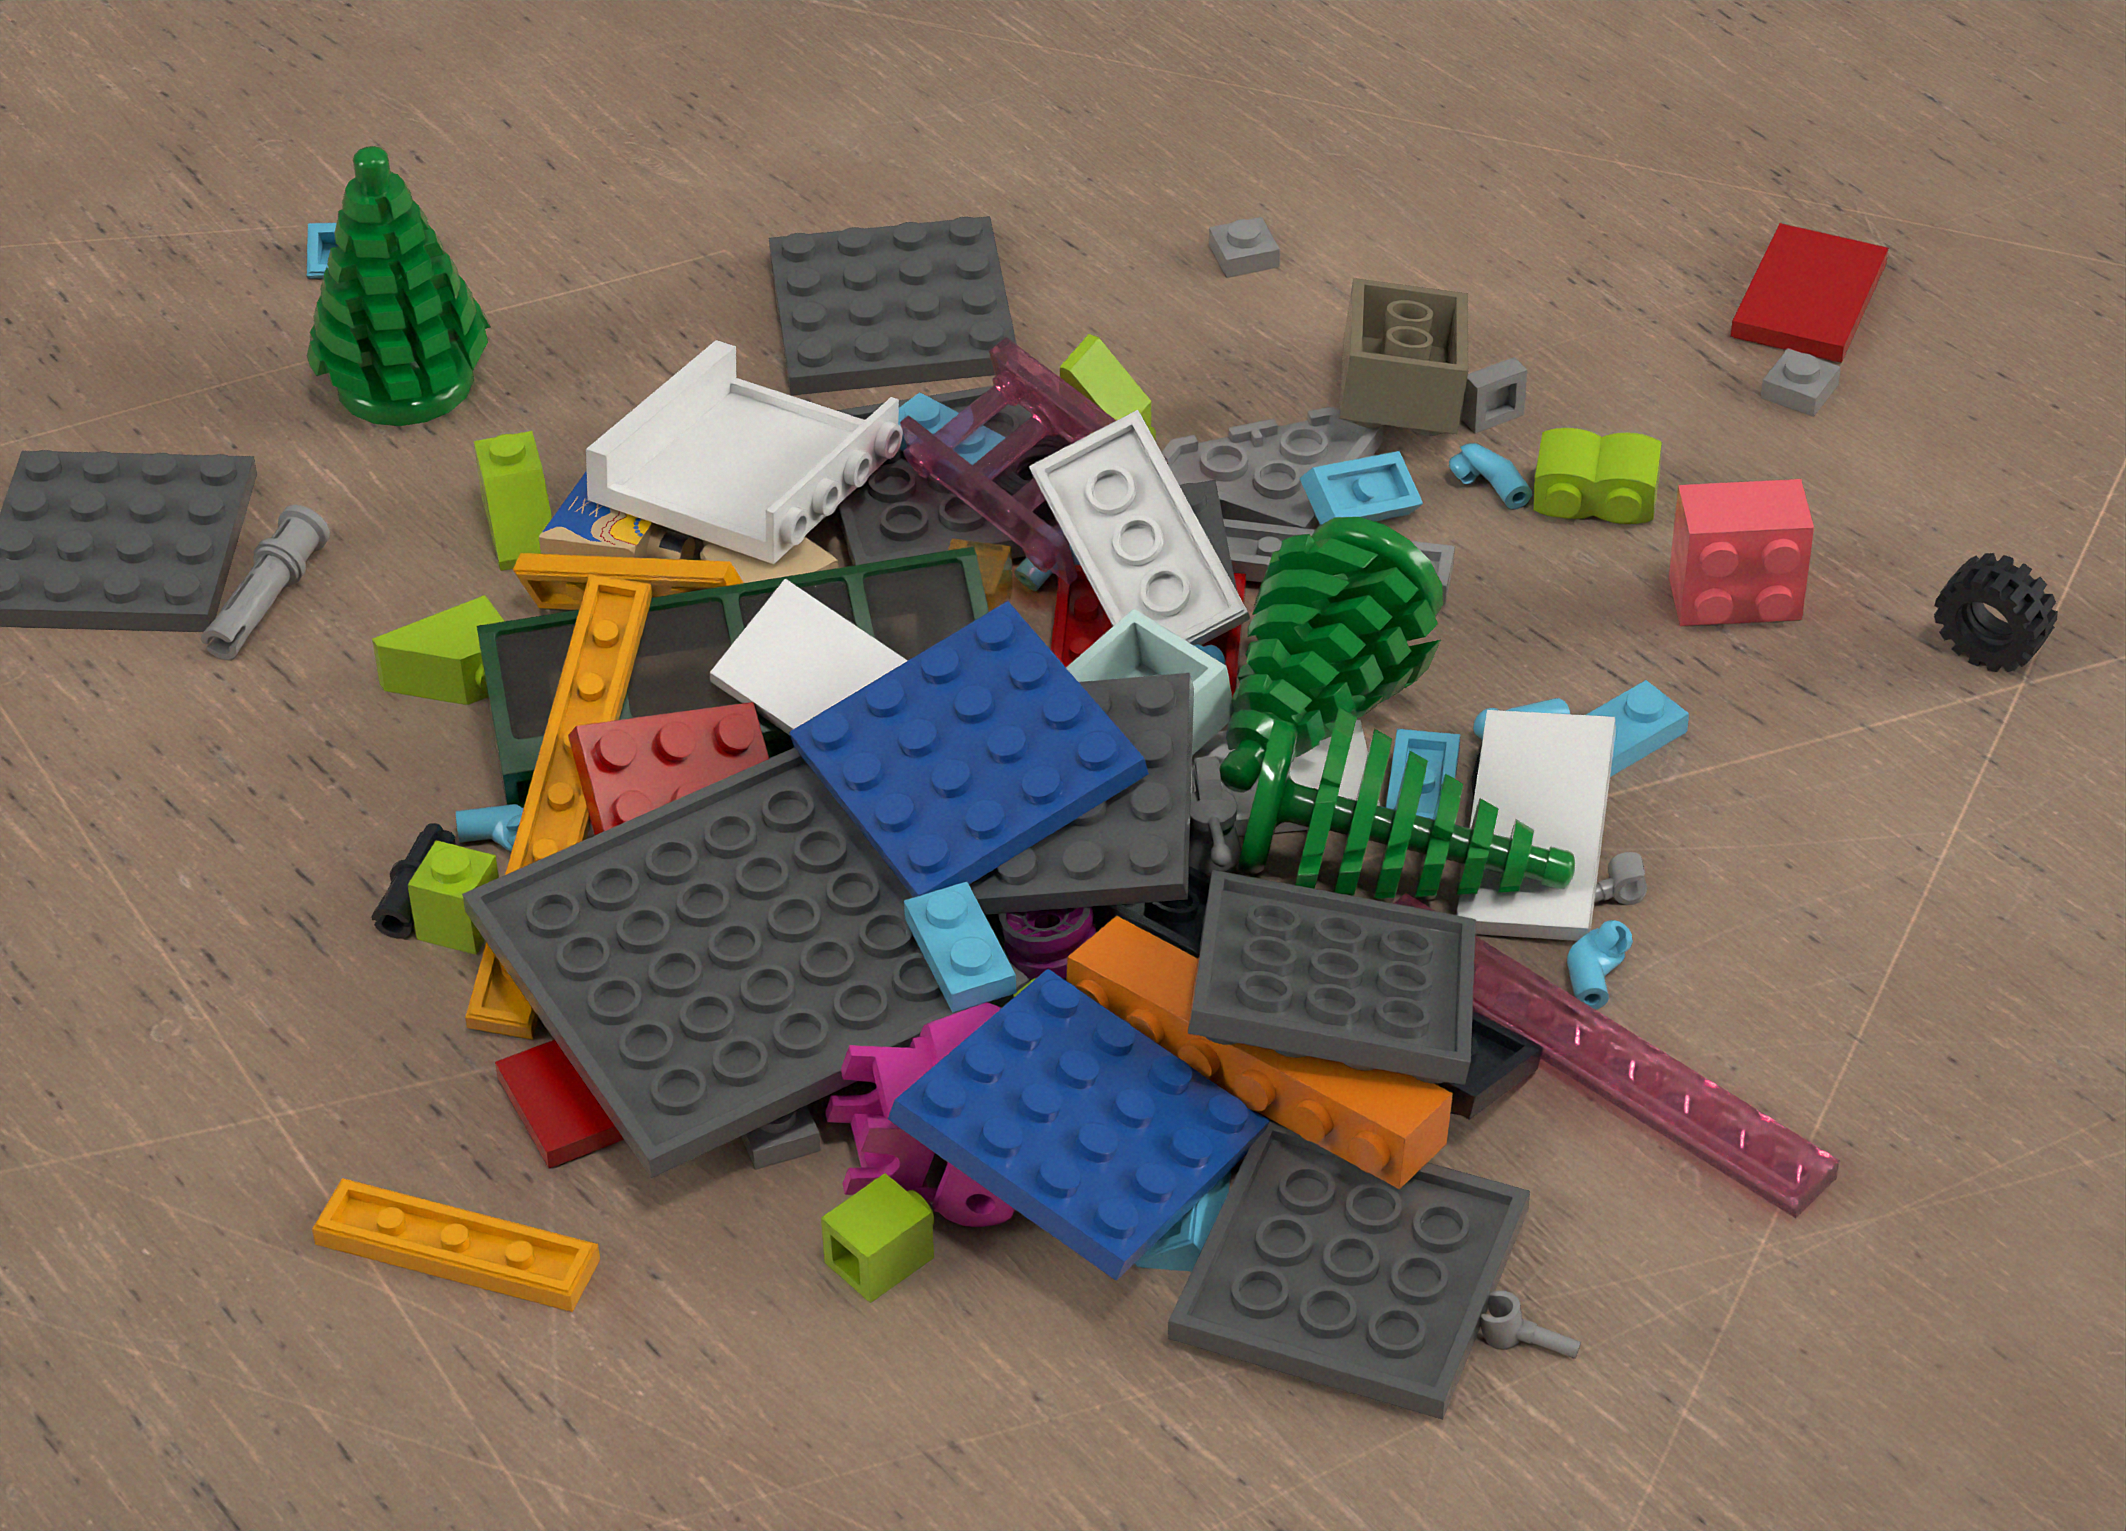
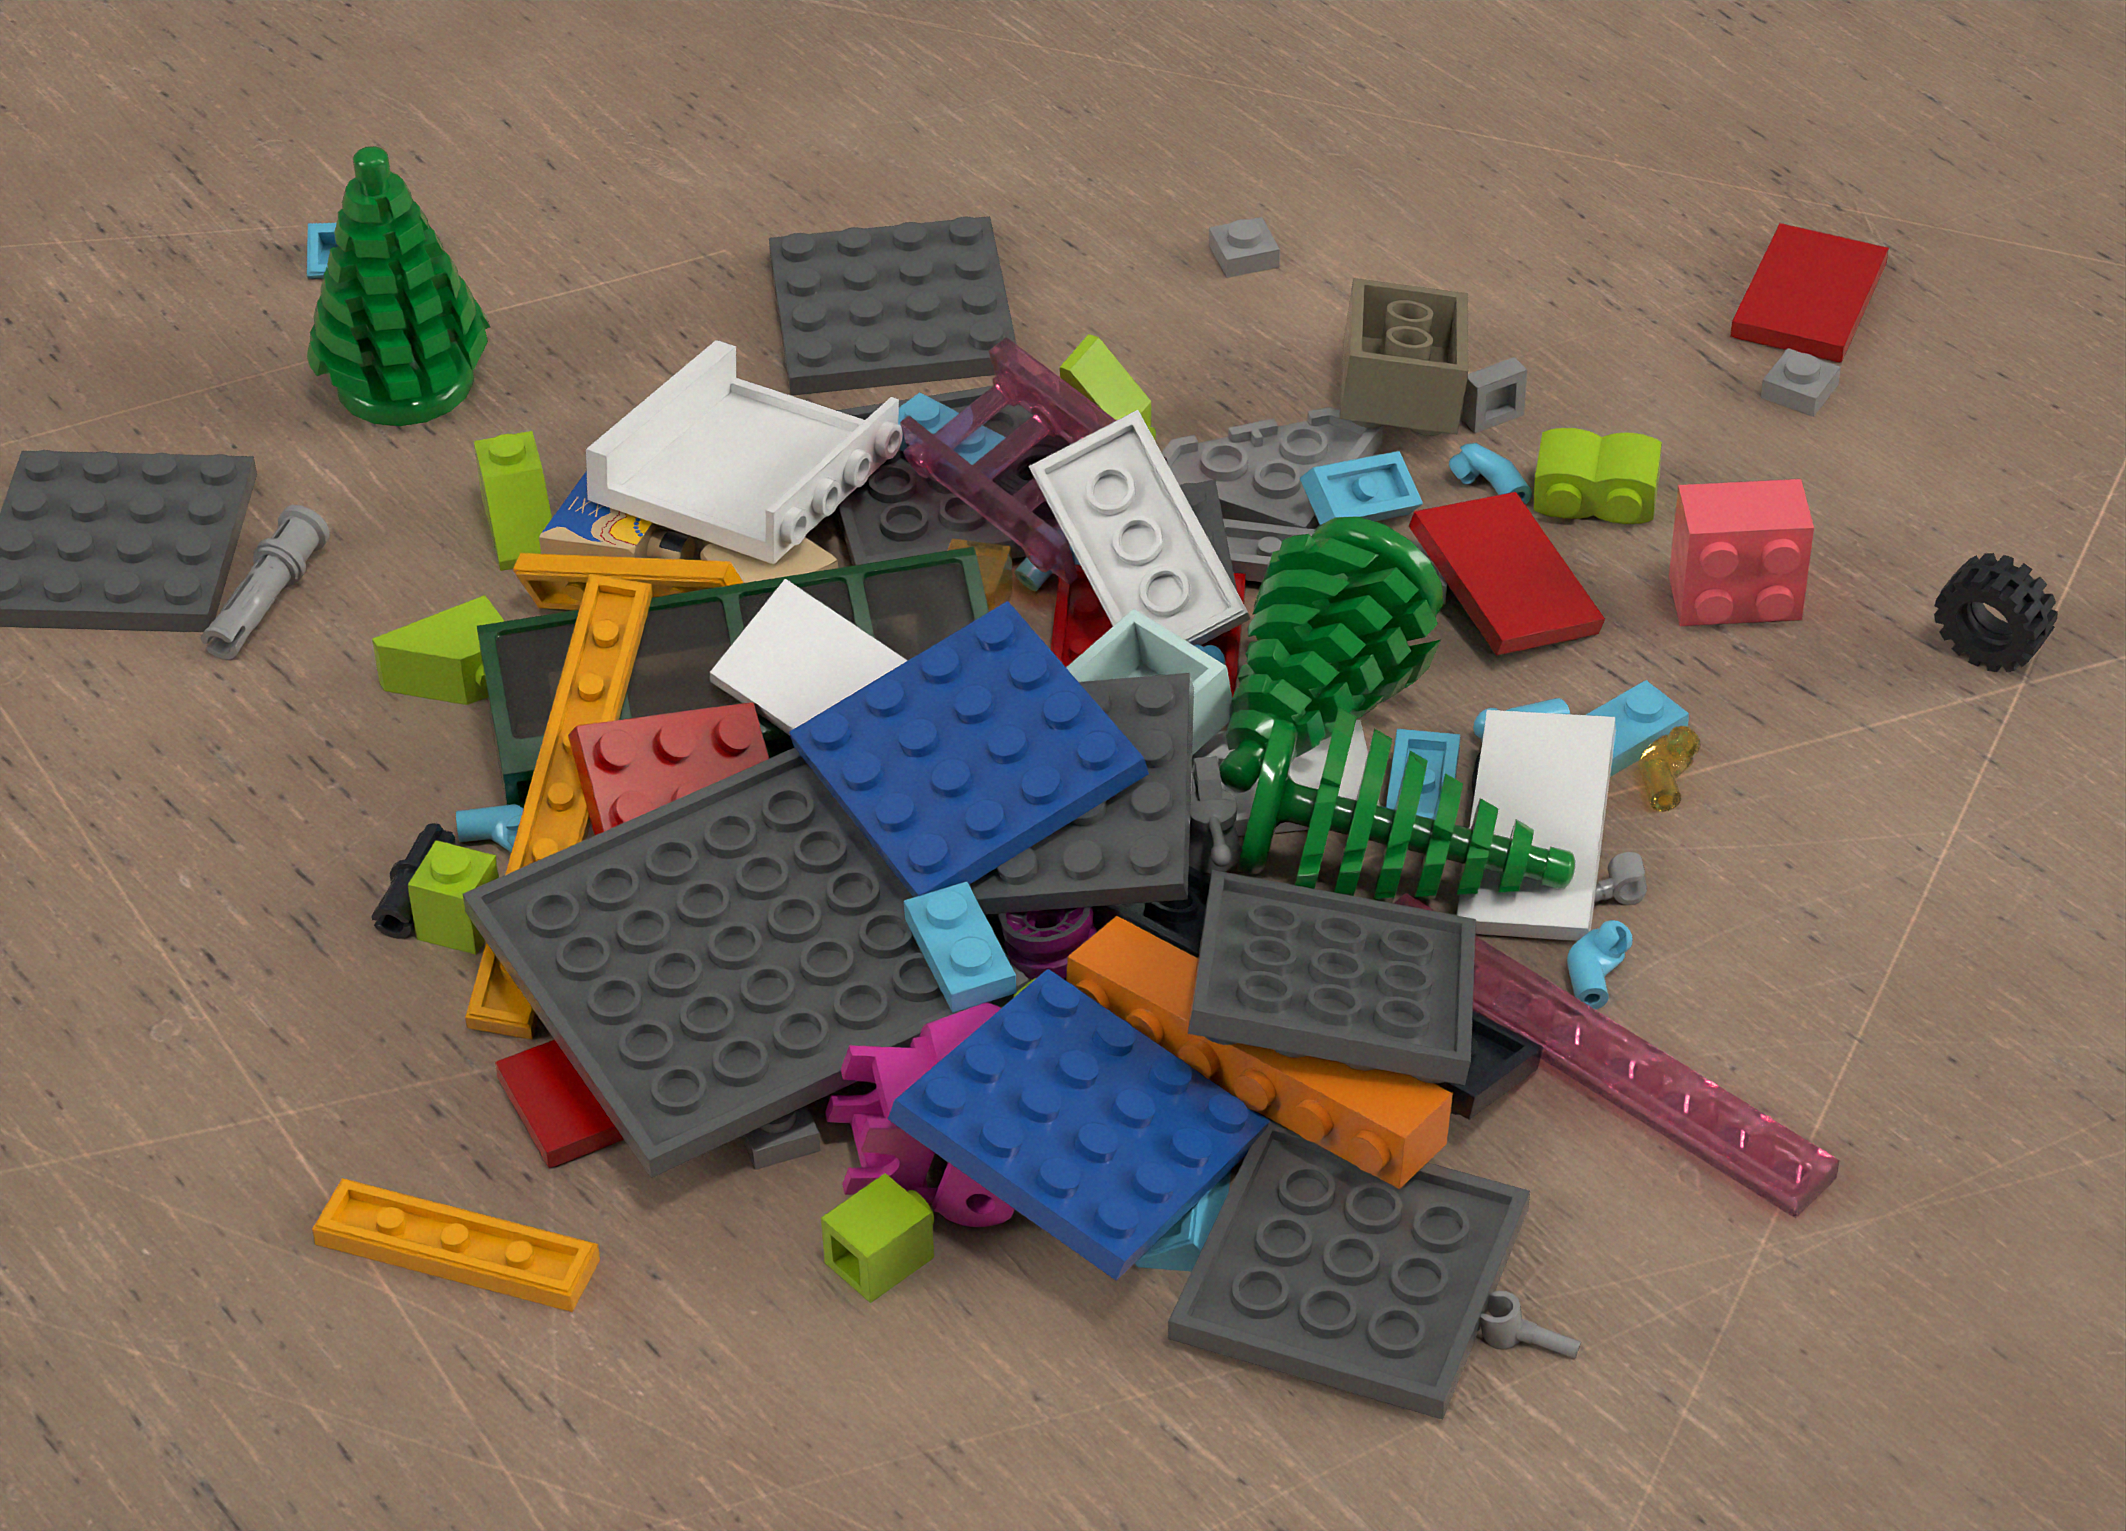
(1506, 573): none -> red tile
(1664, 763): none -> clear yellow arm

